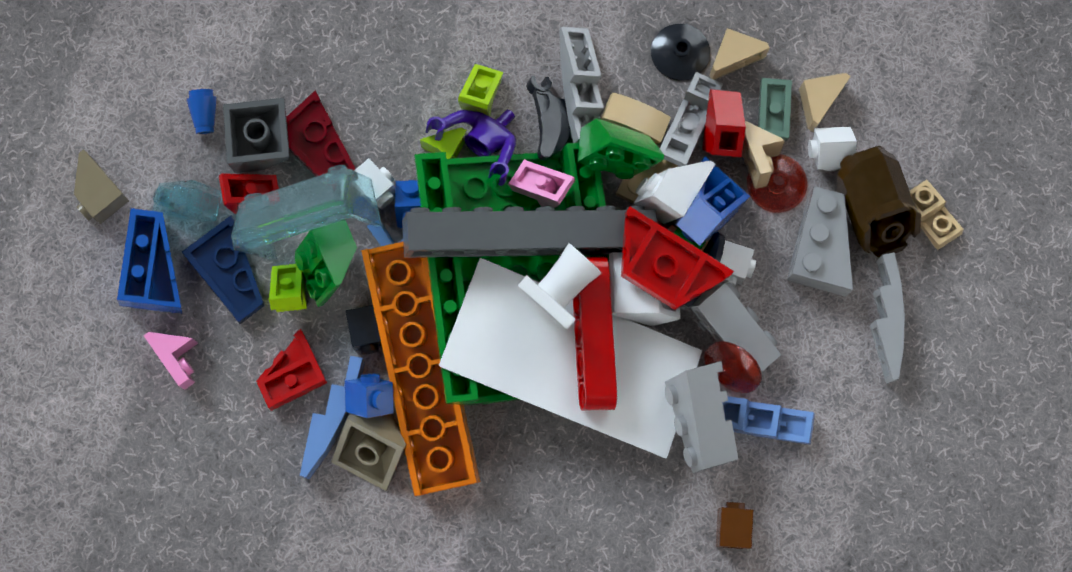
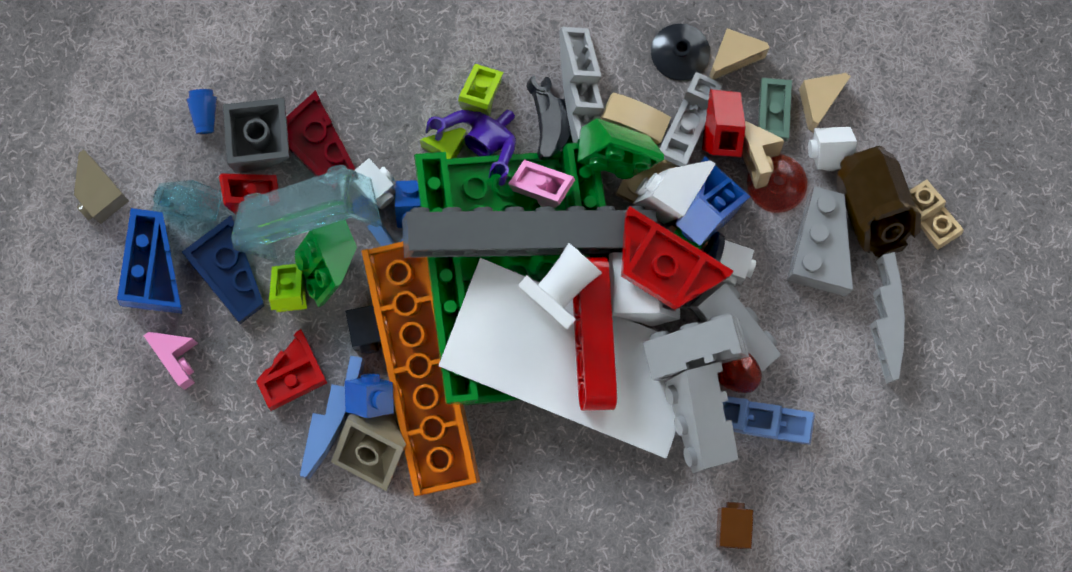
(695, 346): none -> light grey wedge

